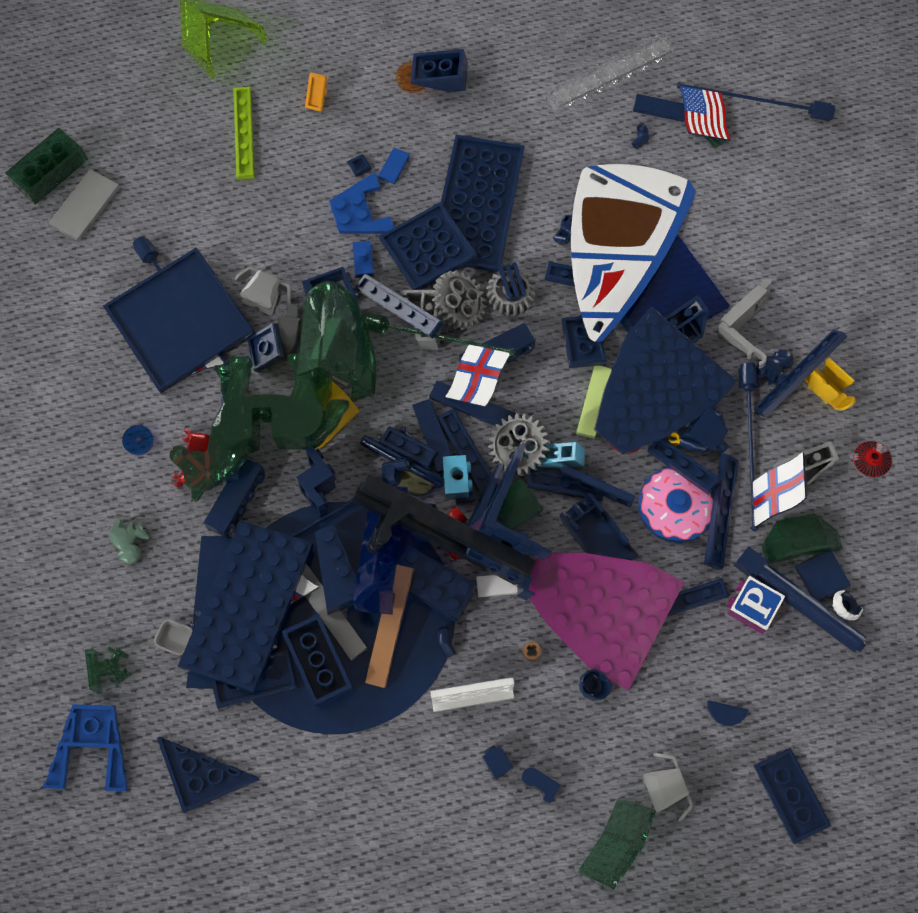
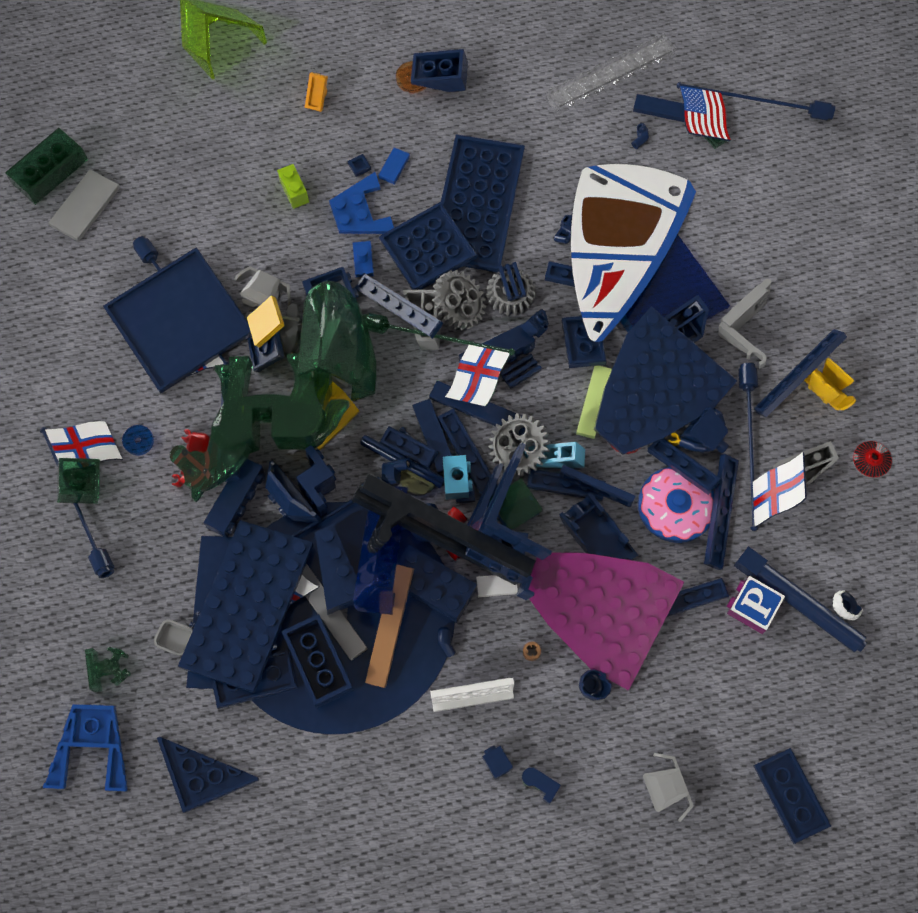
(78, 480): none -> clear green brick
(86, 441): none -> flag
(124, 538): sand green animal -> none
(243, 133): lime tile -> none
(265, 321): none -> yellow tile
(289, 498): none -> dark blue wedge
(293, 186): none -> lime brick
(518, 364): none -> dark blue tile
(536, 324): none -> dark blue piece
(618, 844): clear green windscreen -> none
(726, 714): dark blue tile -> none
(774, 364): dark blue animal -> none
(800, 538): clear green wedge -> none
(822, 576): dark blue tile -> none

